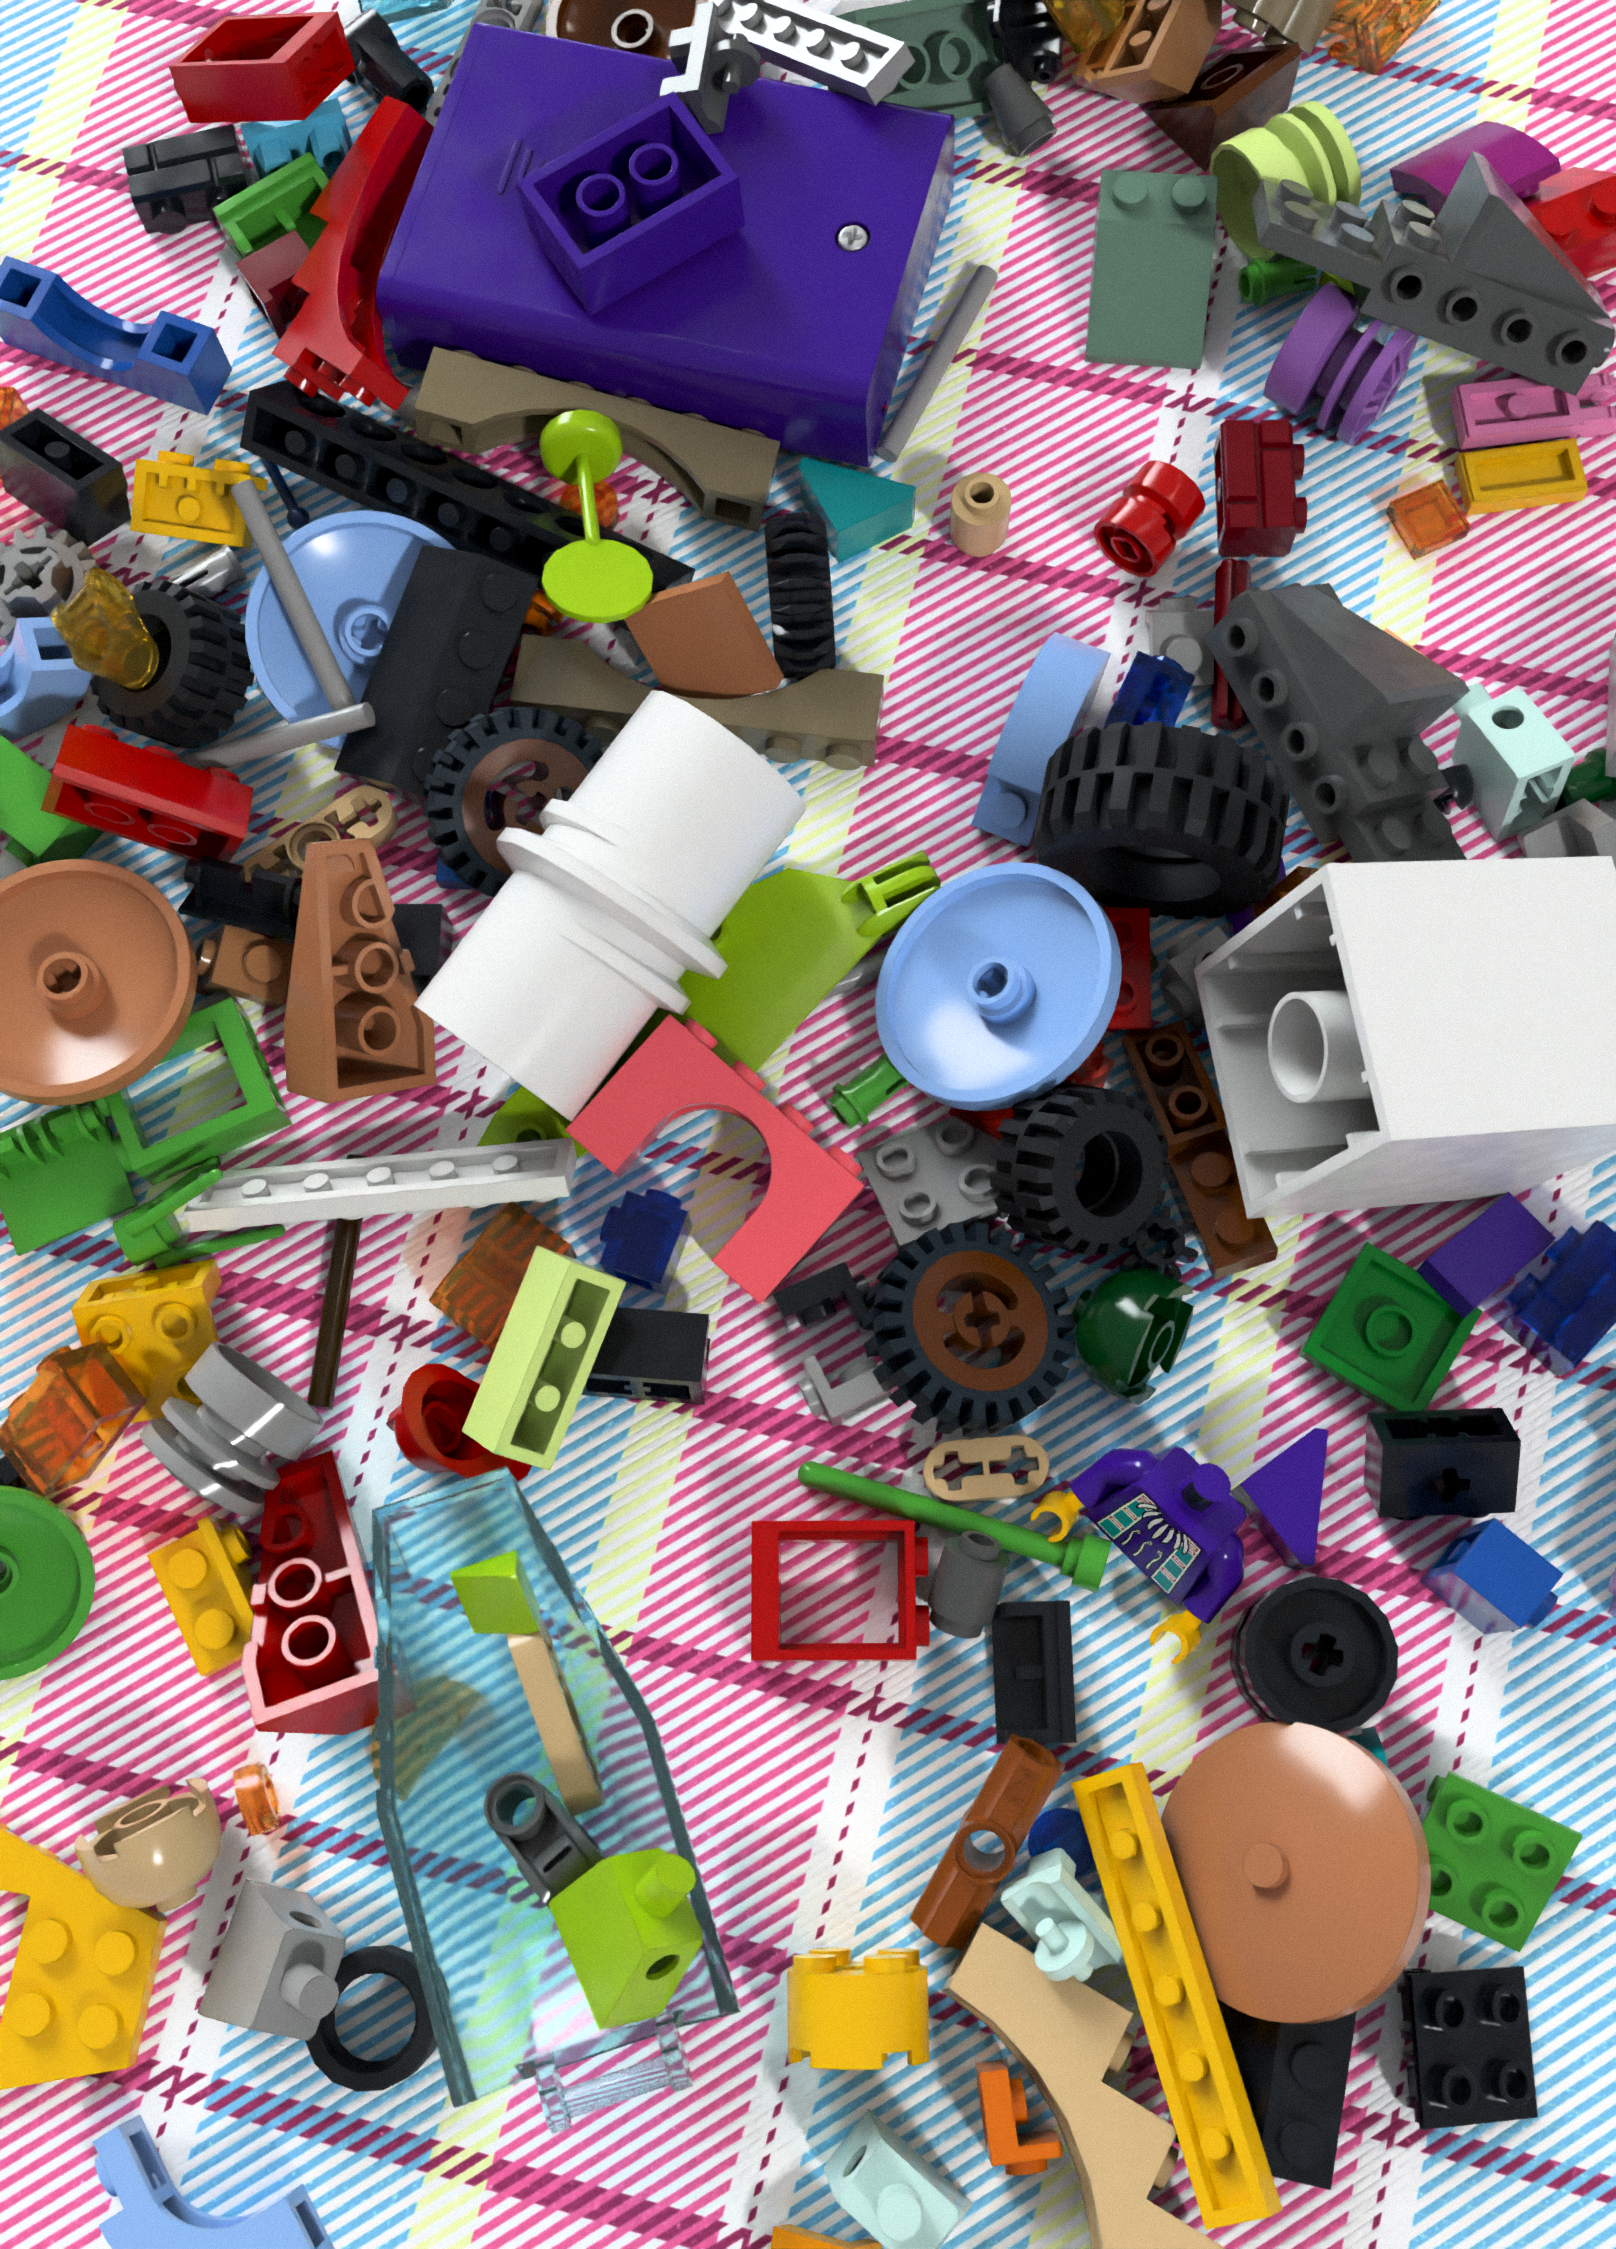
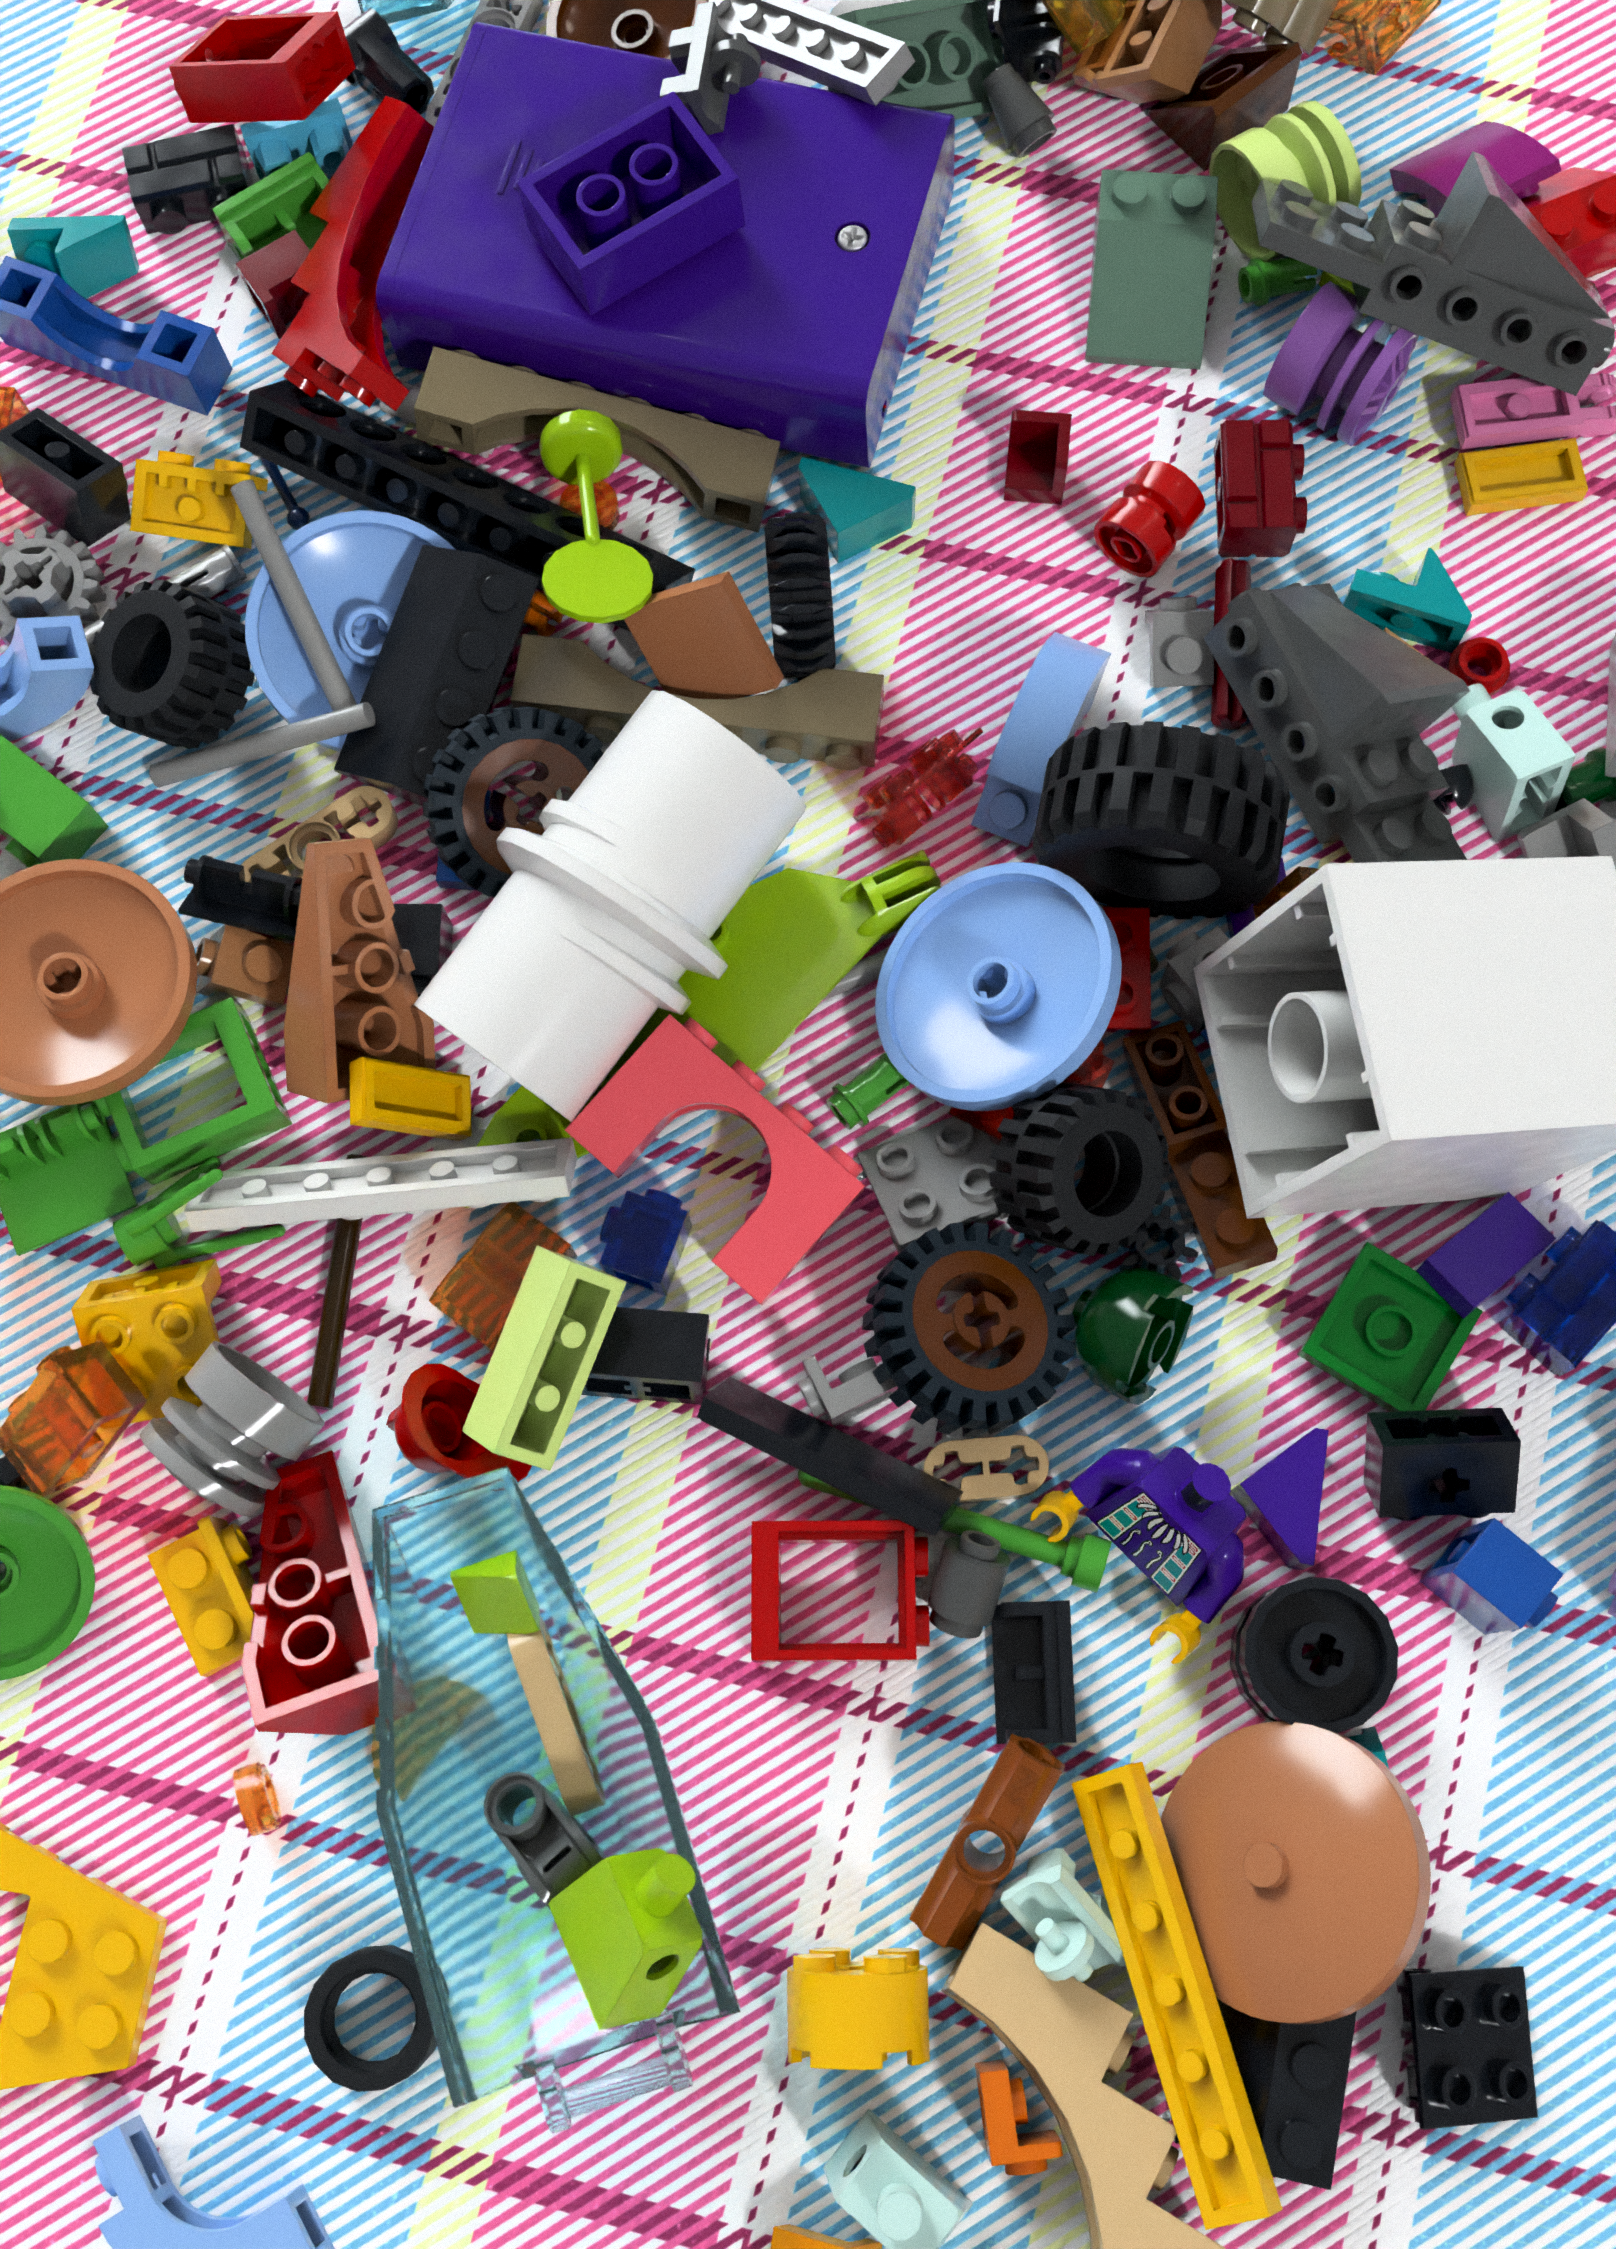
(82, 250): none -> teal slope
(107, 632): clear yellow piece -> none
(147, 795): red slope -> none
(154, 1847): tan cylinder -> none
(275, 1964): light grey torso -> none
(410, 1099): none -> yellow tile
(815, 1298): black bracket -> none
(830, 1455): none -> black tile
(935, 774): none -> clear red hinge
(936, 364): light grey bar -> none
(980, 514): tan brick -> none
(1037, 456): none -> dark red panel
(1063, 1830): clear blue plate -> none
(1151, 692): clear blue bracket -> none
(1421, 612): none -> teal slope
(1428, 519): clear orange tile -> none
(1483, 653): none -> red plate
(1492, 1859): bright green hinge -> none

